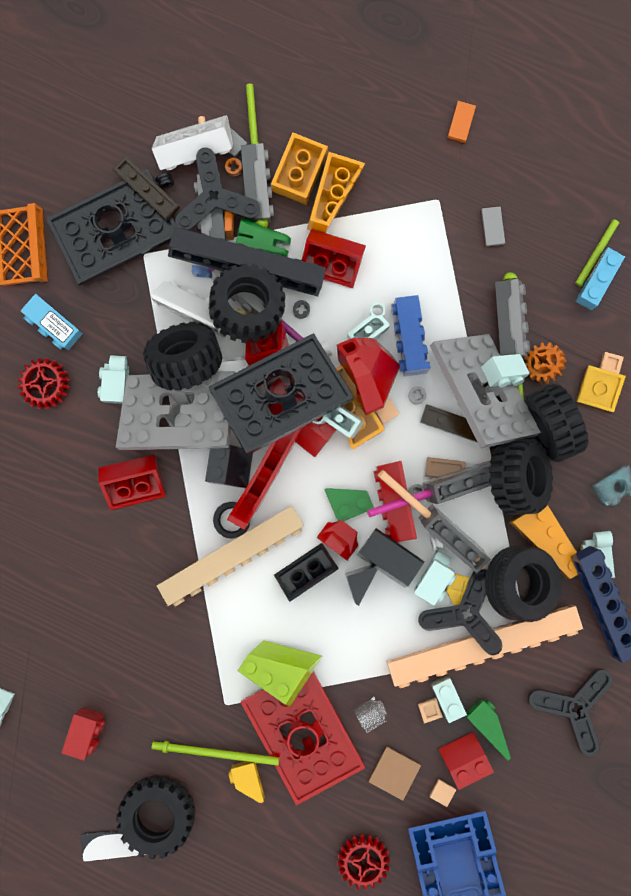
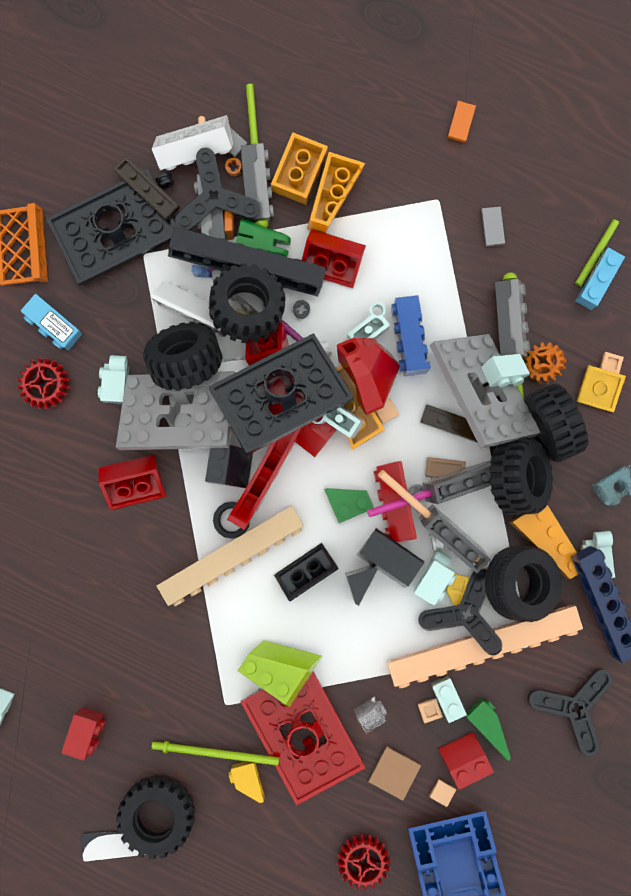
(339, 538): red slope -> none
(412, 398): light grey bush -> none

